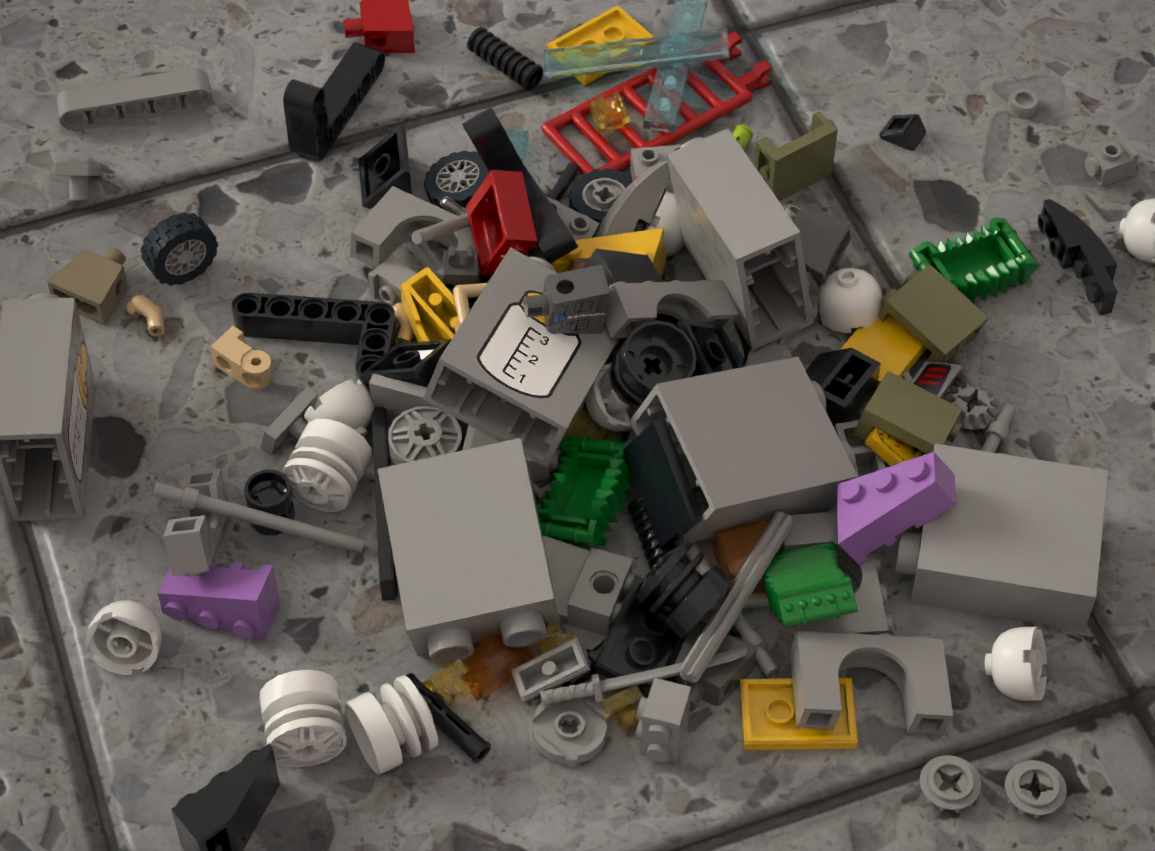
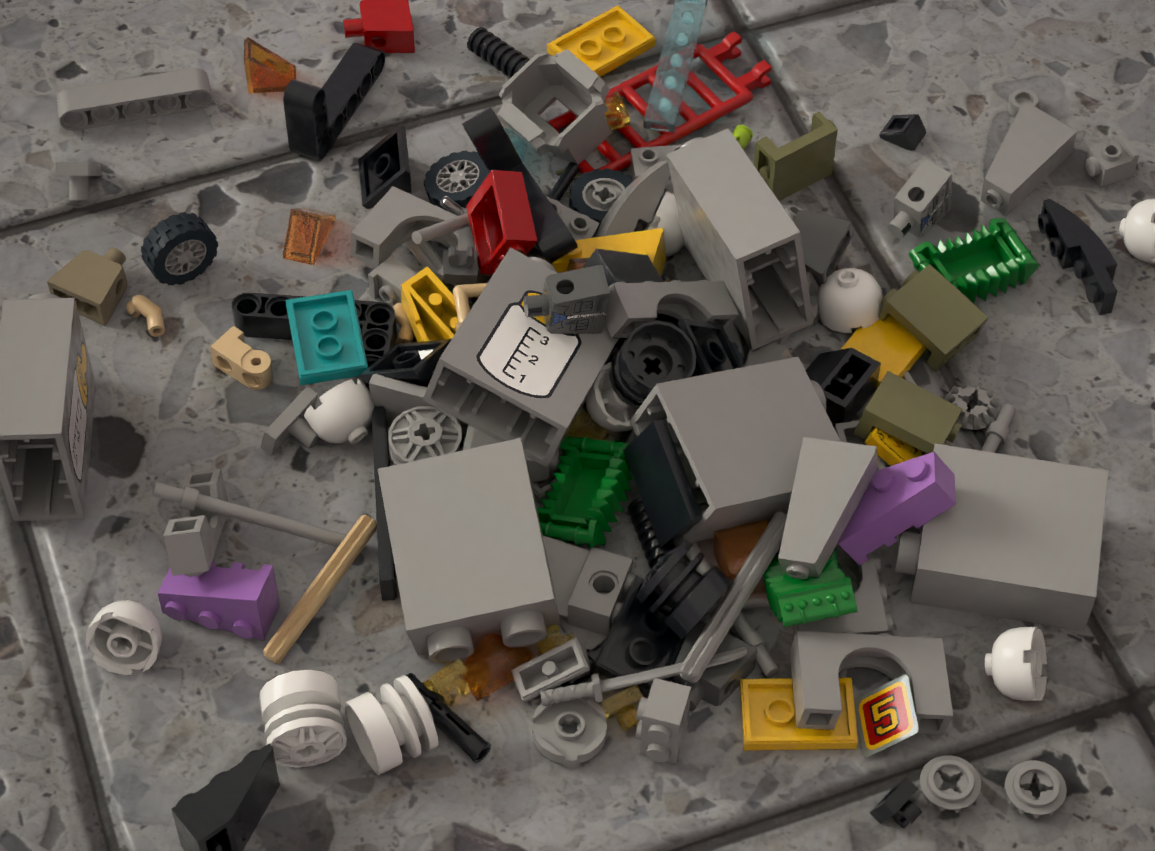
(265, 69): none -> clear orange slope
(269, 493): black wheel -> none
(306, 234): none -> clear orange slope
(320, 589): none -> tan axle
(326, 337): none -> teal tile
(327, 465): white wheel -> none
(573, 85): none -> light grey piece
(636, 53): clear light blue tile -> none
(823, 499): none -> light grey slope
(886, 716): none -> sticker
(897, 805): none -> black tile
(922, 201): none -> light grey torso
(936, 377): slope -> none
(1026, 157): none -> light grey slope

